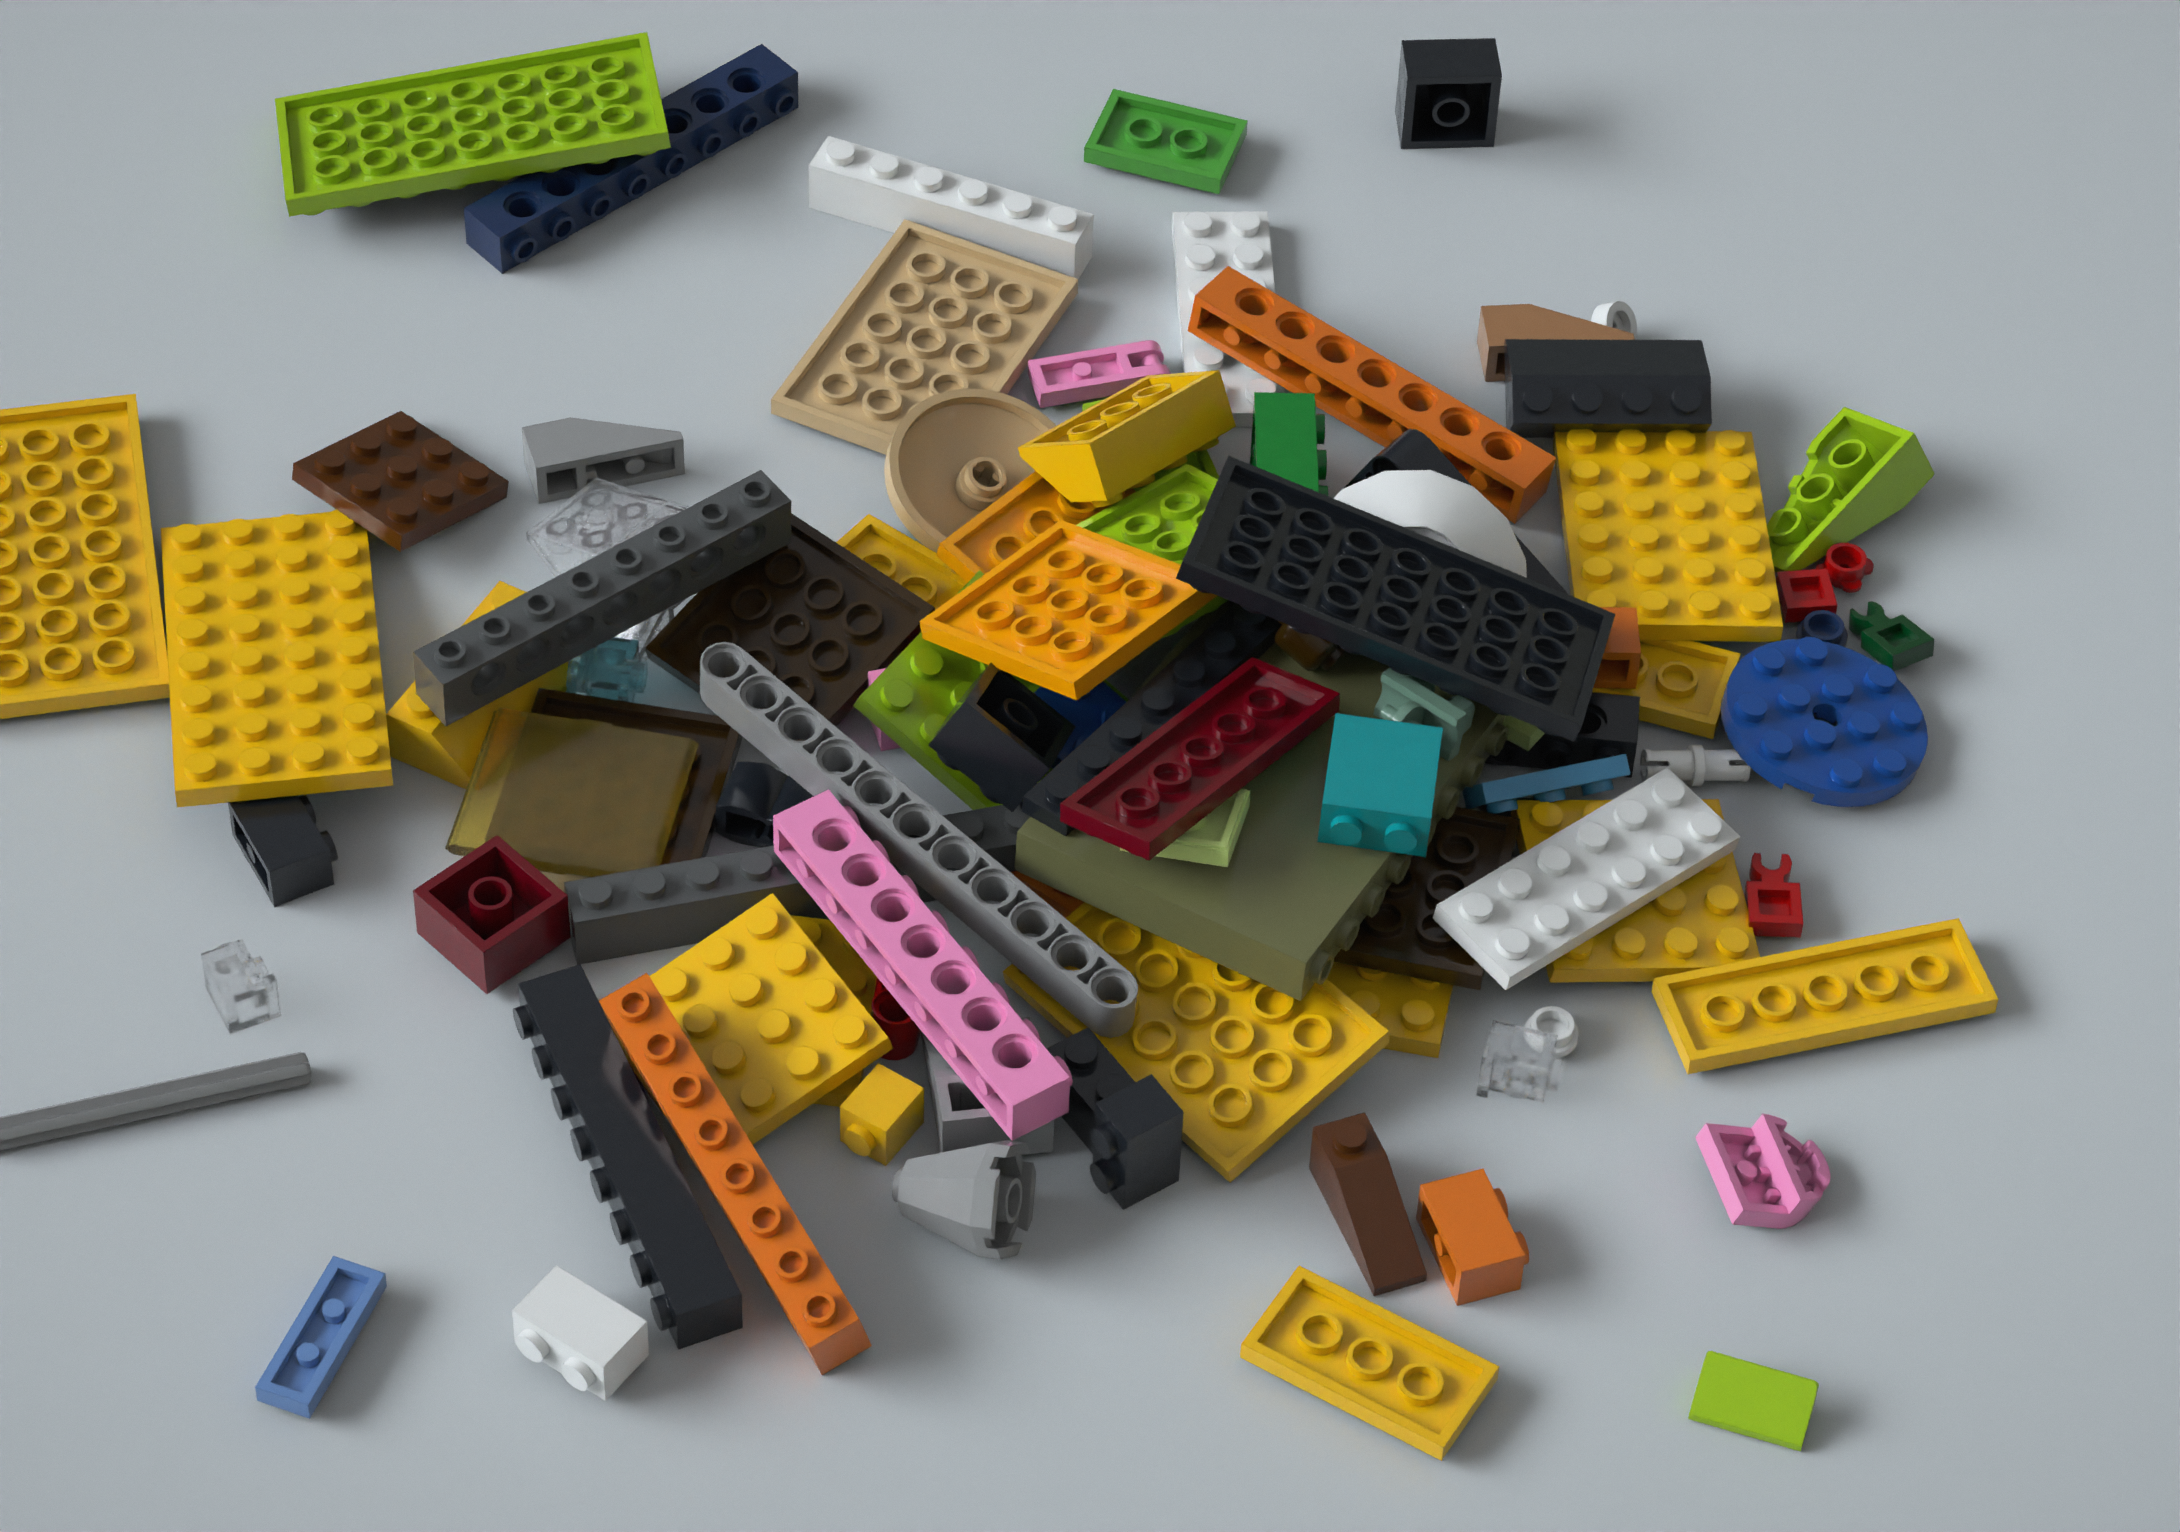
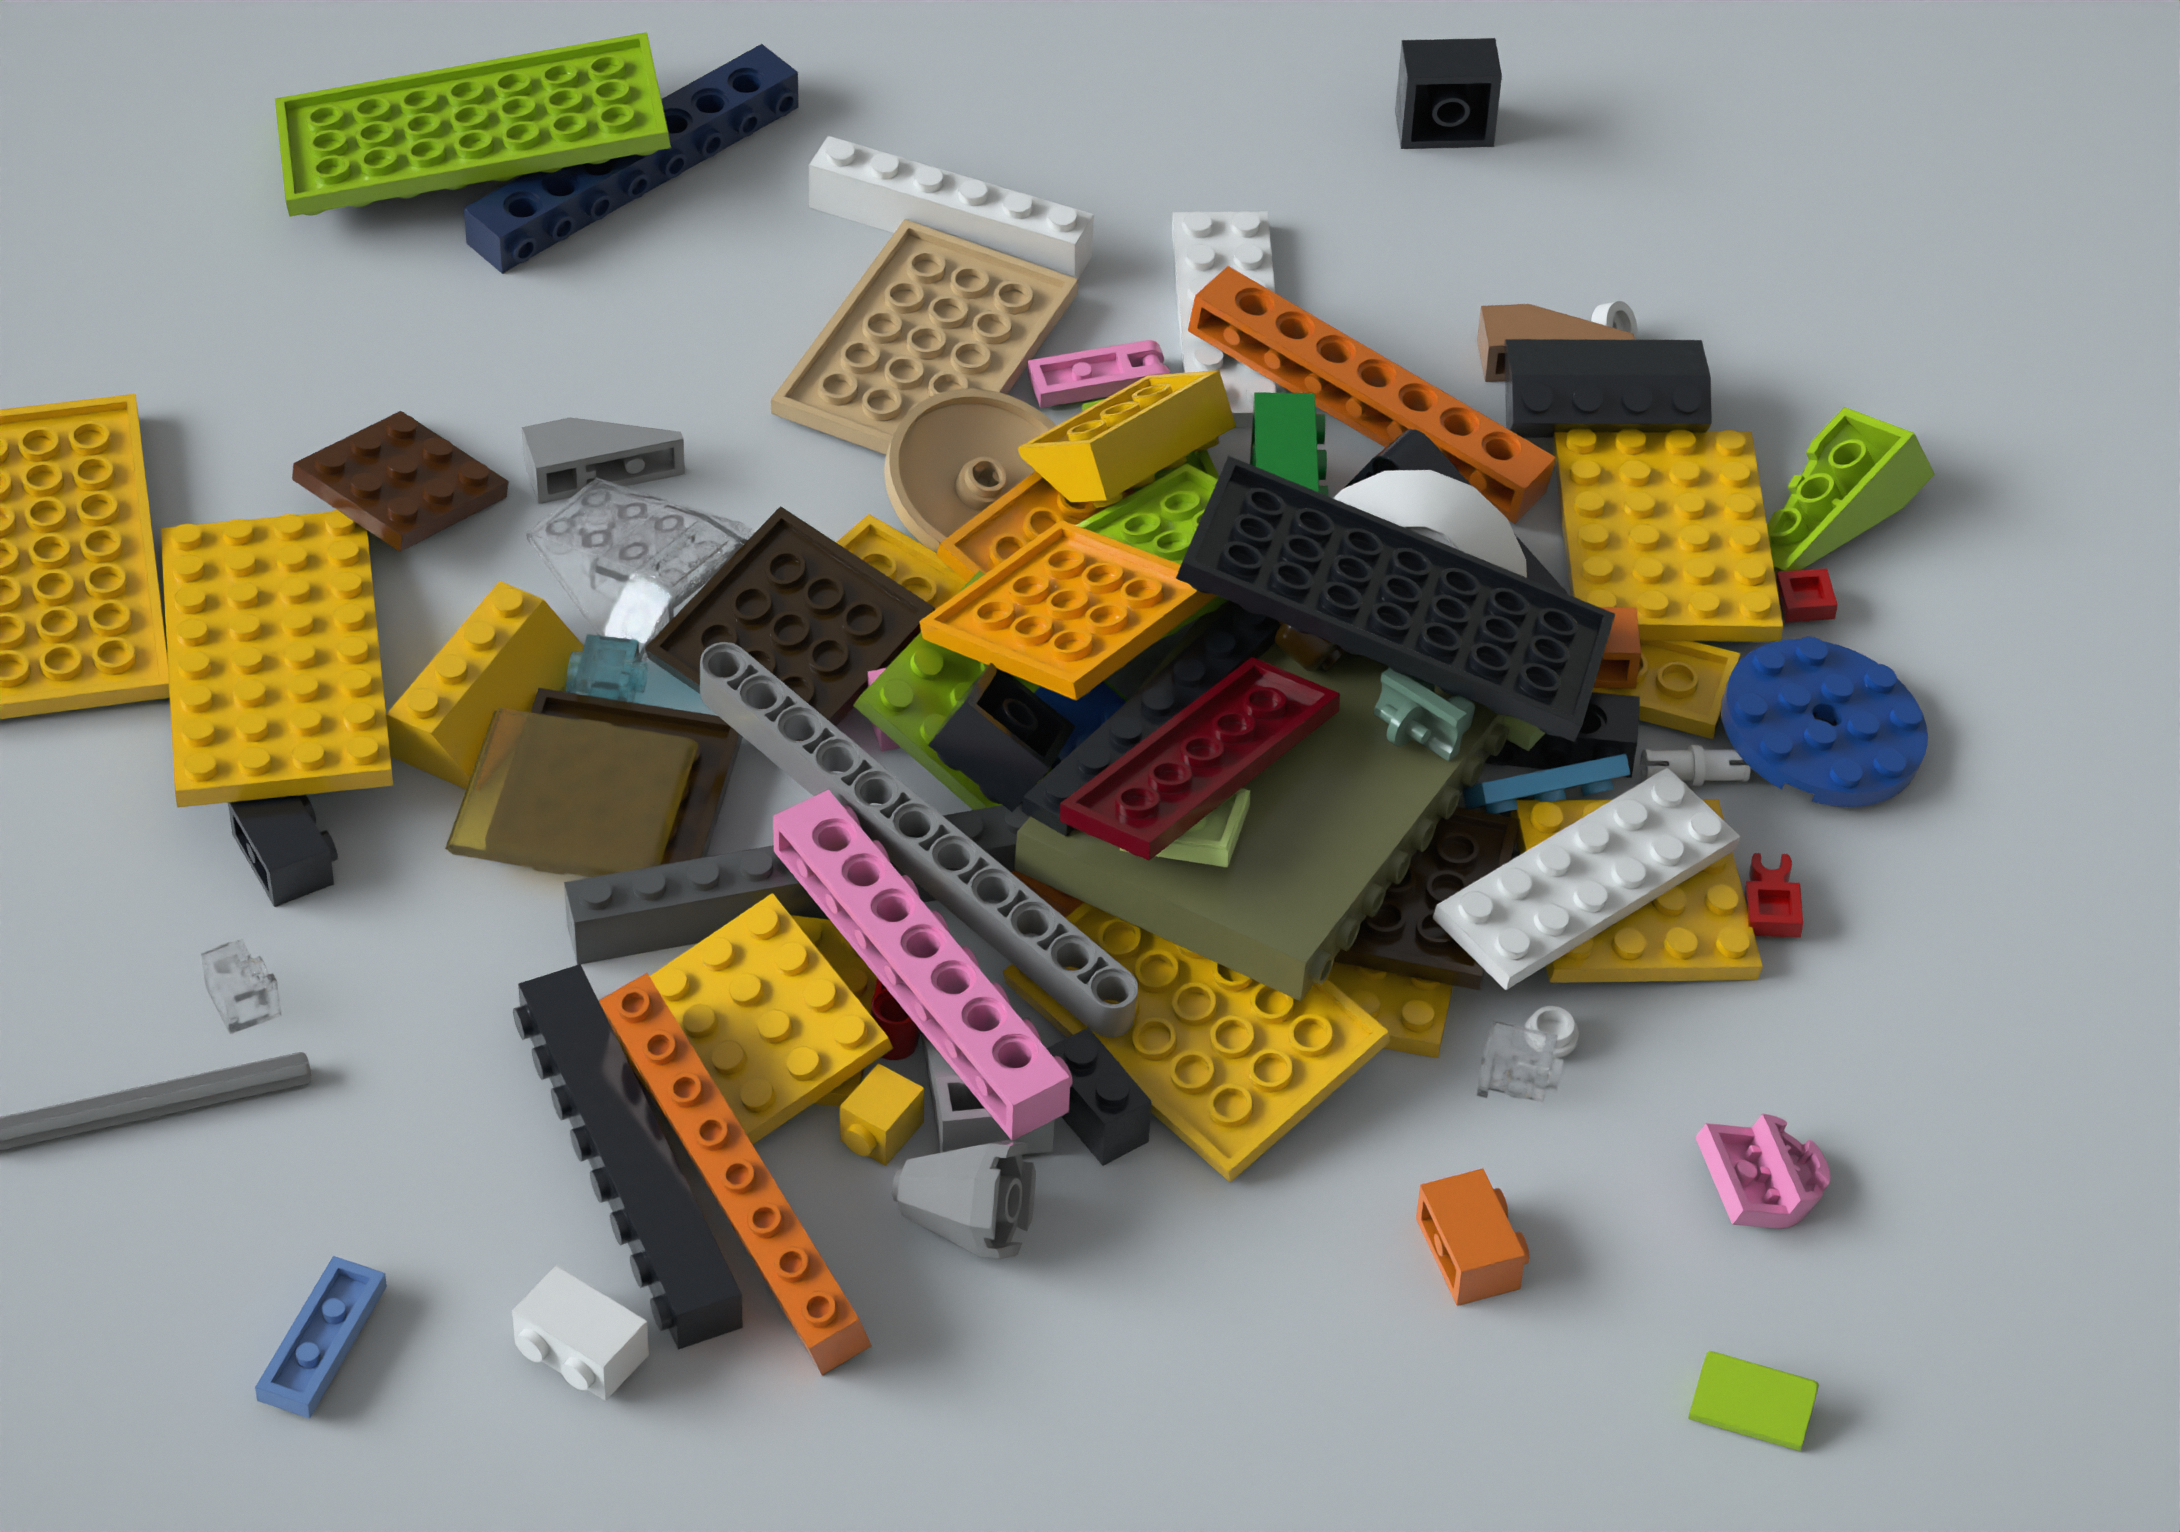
(492, 914): dark red brick -> none
(602, 597): dark grey brick -> none
(752, 799): black brick -> none
(1136, 1142): black brick -> none
(1165, 141): bright green plate -> none
(1366, 1202): reddish brown slope -> none
(1369, 1362): yellow plate -> none
(1380, 785): teal brick -> none
(1823, 995): yellow plate -> none
(1824, 626): dark blue plate -> none
(1846, 566): red plate -> none
(1890, 641): dark green plate -> none

